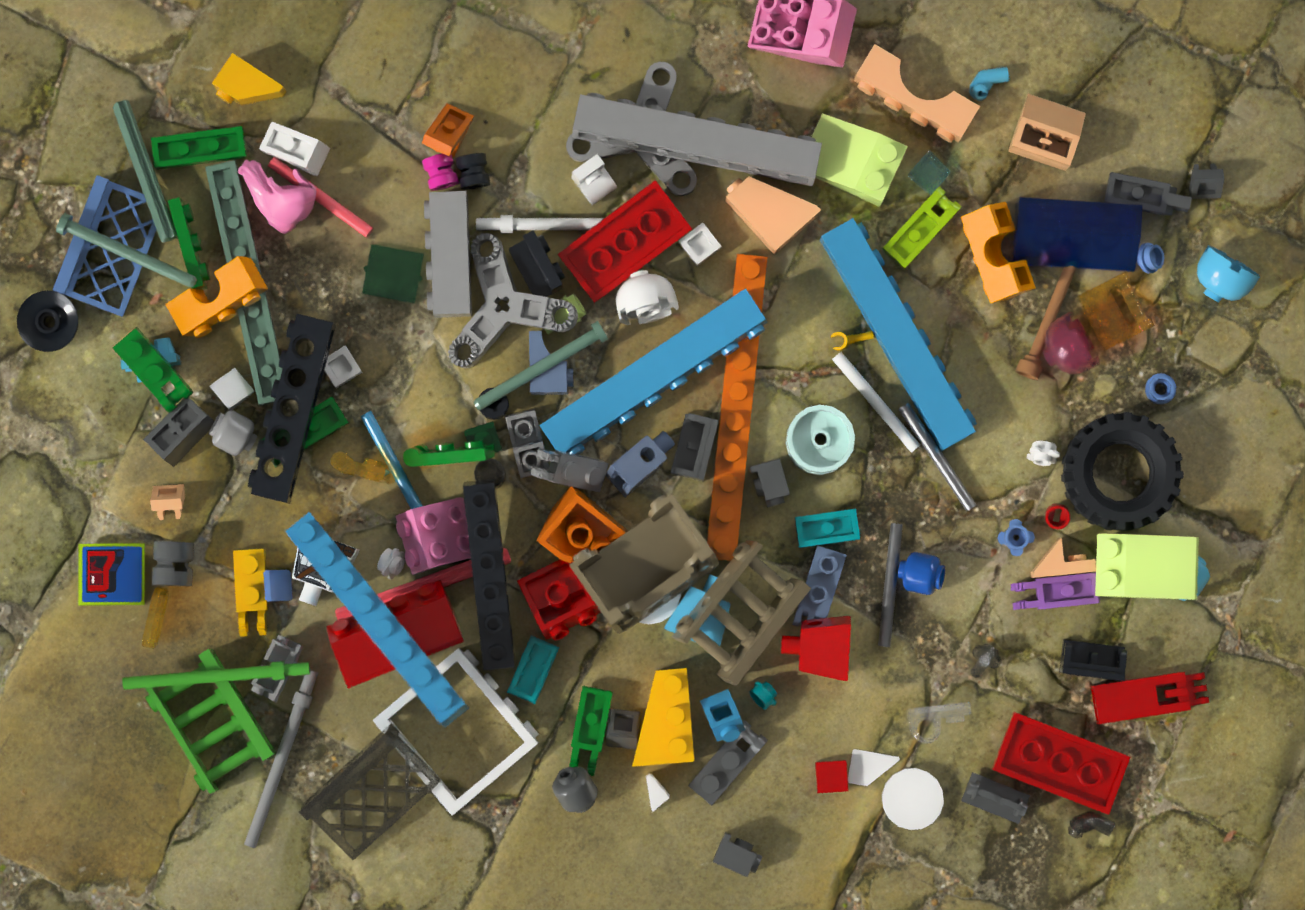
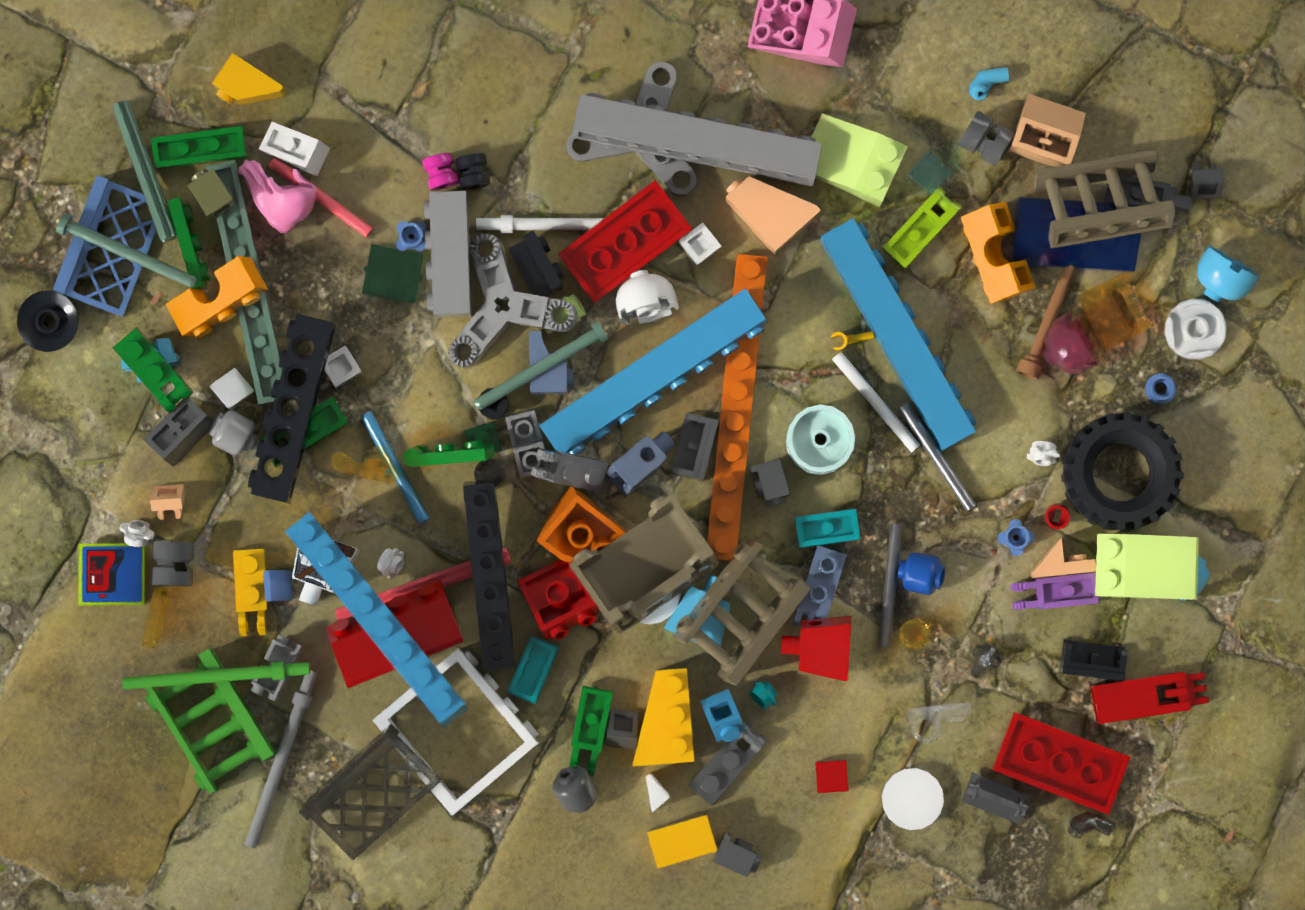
(137, 533): none -> white plate
(211, 193): none -> olive brick
(405, 230): none -> medium blue plate
(434, 535): bright pink bracket -> none
(448, 130): orange slope -> none
(593, 179): white plate -> none
(682, 841): none -> yellow panel
(868, 766): white sticker -> none
(910, 633): none -> clear yellow wheel
(947, 115): light nougat arch -> none
(982, 127): none -> dark grey wheel
(1108, 224): none -> dark tan fence
(1150, 257): medium blue plate -> none
(1195, 329): none -> white tile

